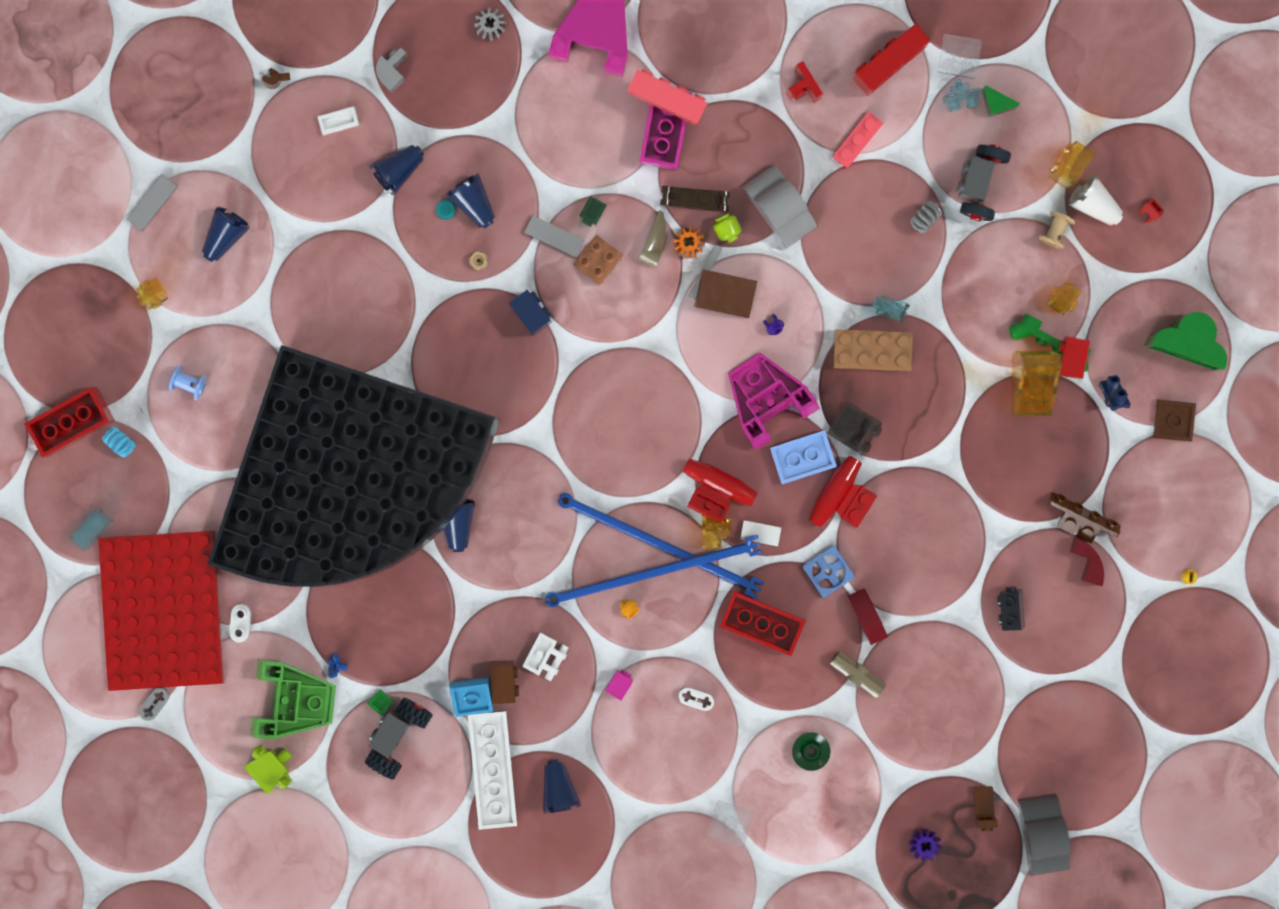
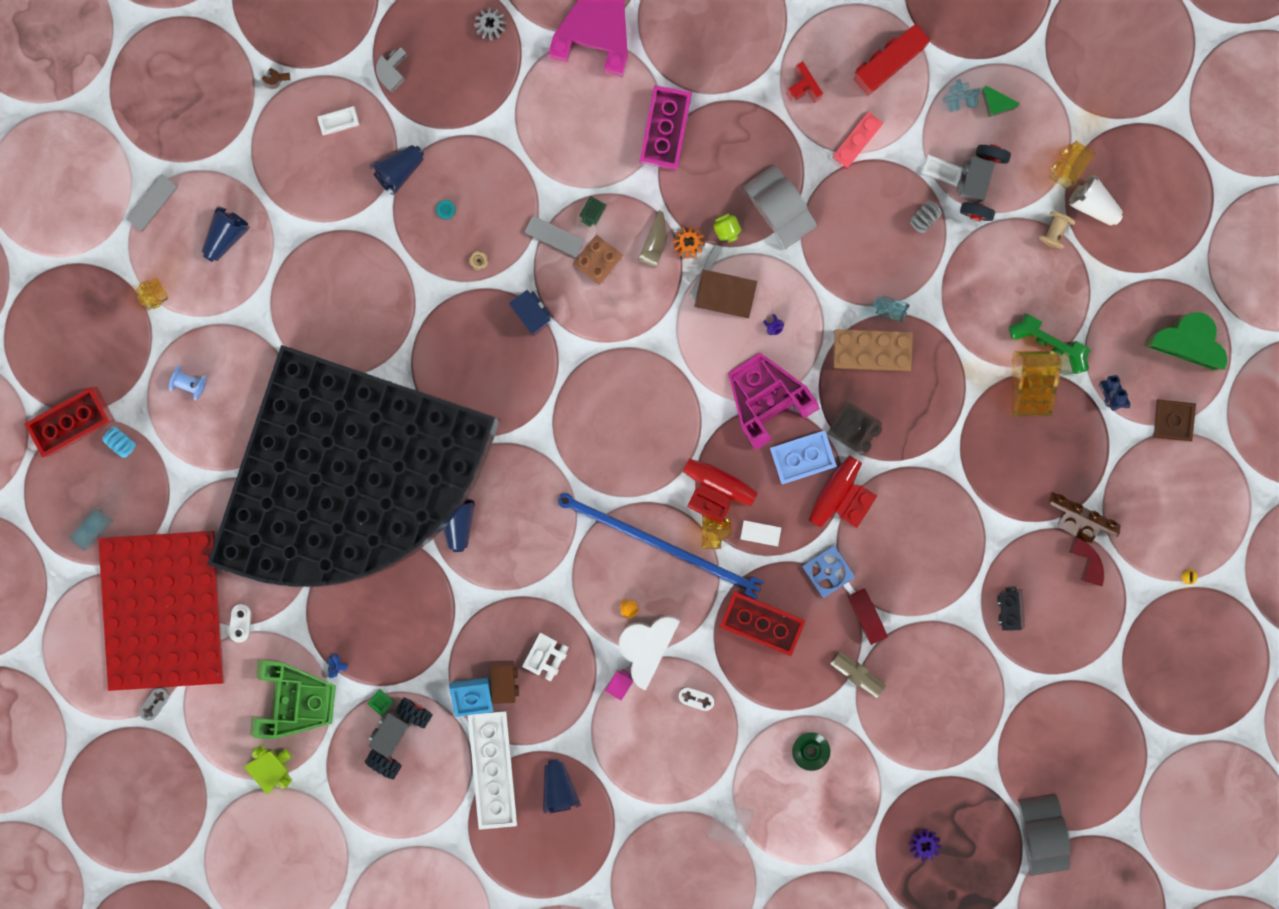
(473, 200): dark blue cone -> none
(646, 645): none -> white brick
(656, 571): blue hinge -> none
(667, 97): coral brick -> none
(694, 198): dark brown plate -> none
(942, 170): none -> white tile
(959, 56): clear plate -> none
(984, 808): reddish brown bracket -> none
(1064, 298): clear yellow brick -> none
(1073, 357): red brick -> none
(1153, 209): red tile -> none

